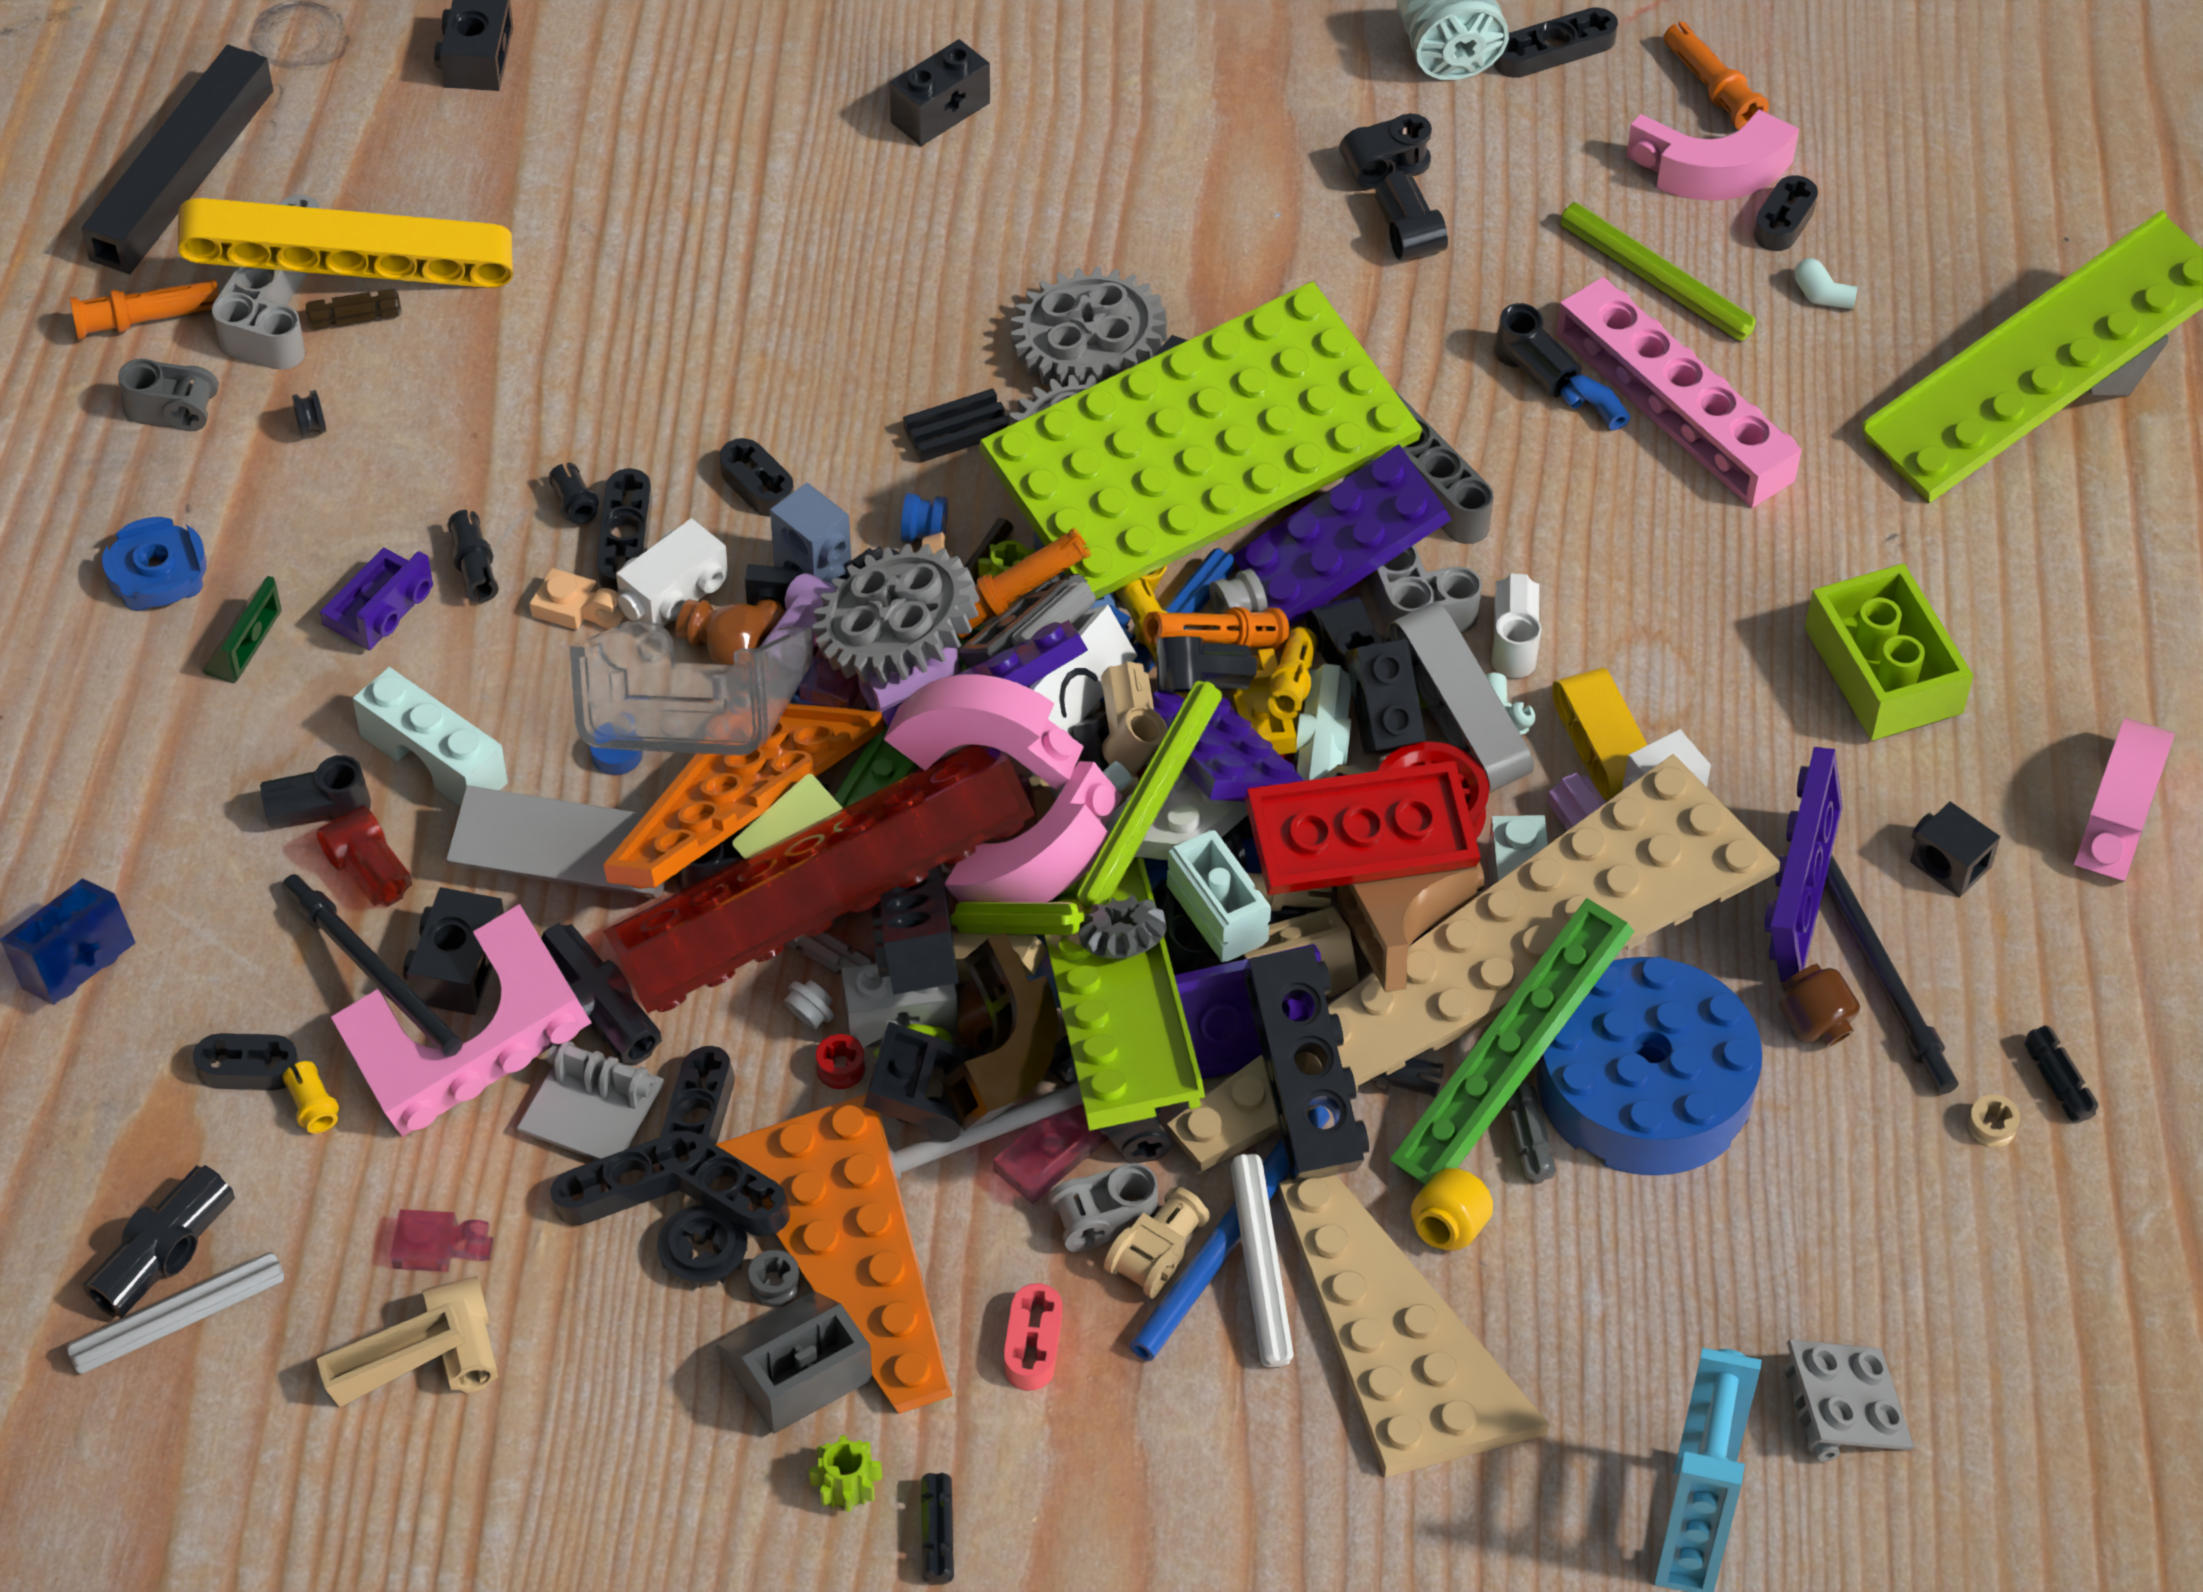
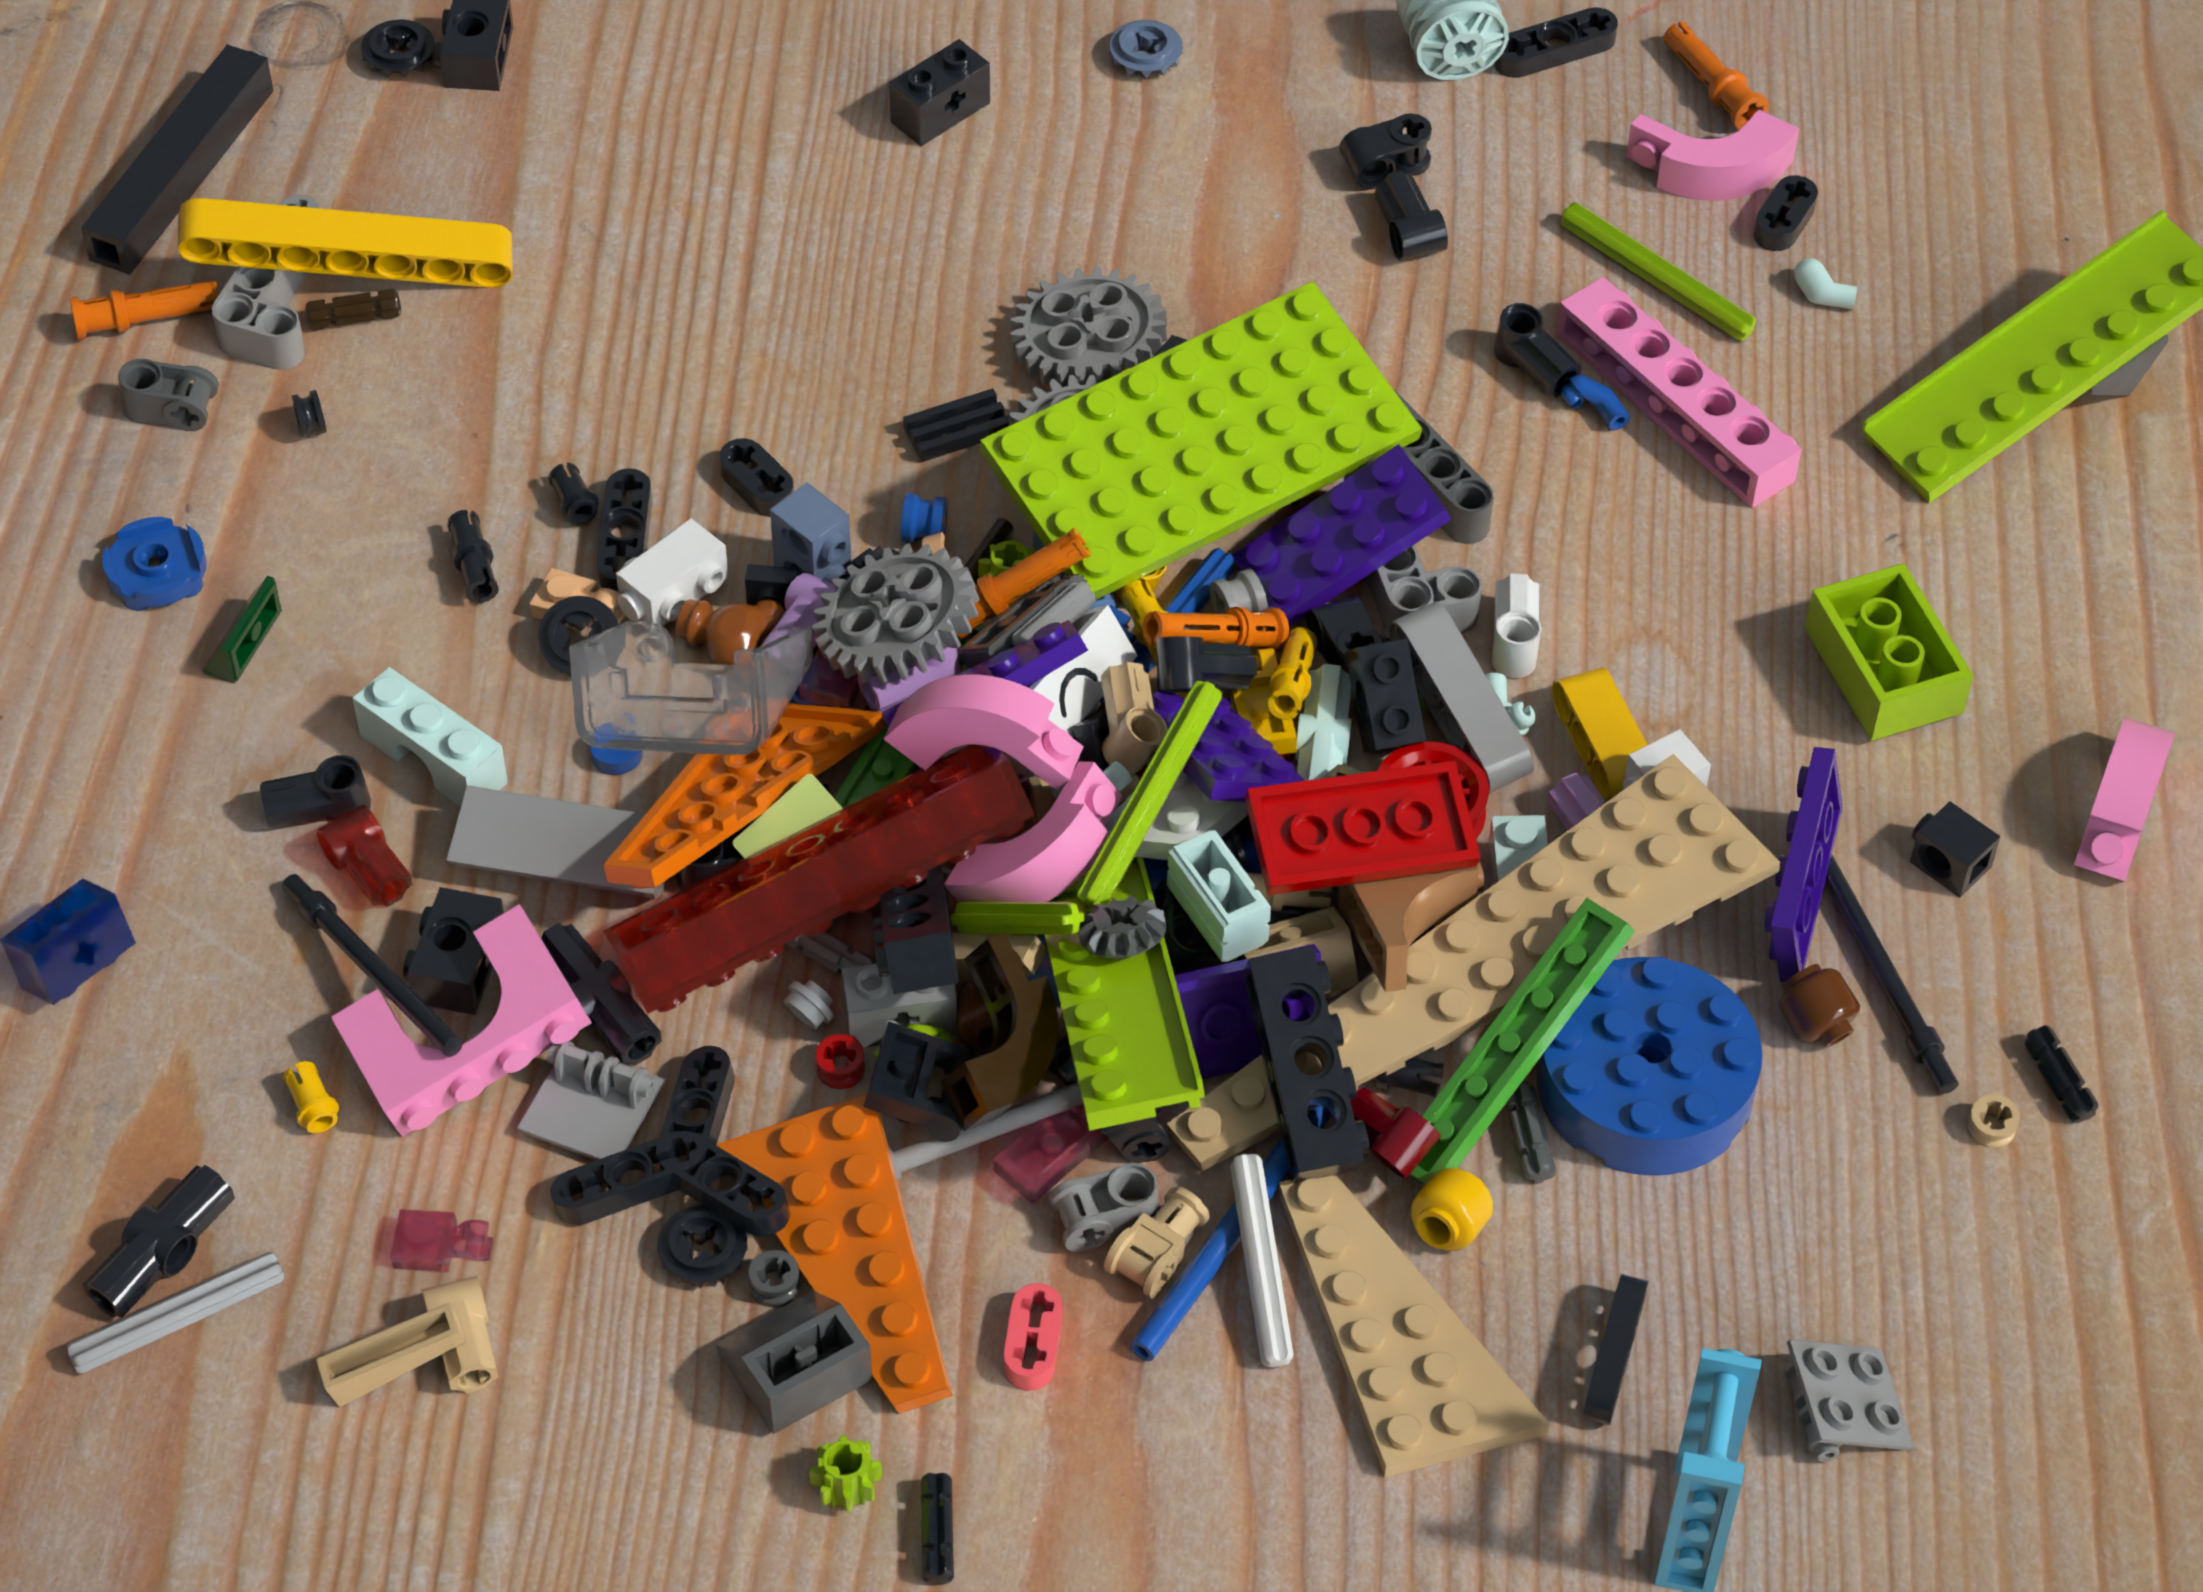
(246, 1061): black beam -> none
(378, 597): dark purple bracket -> none
(397, 35): none -> black gear
(577, 613): none -> black gear
(1150, 36): none -> sand blue gear
(1395, 1135): none -> dark red piece
(1615, 1349): none -> black beam

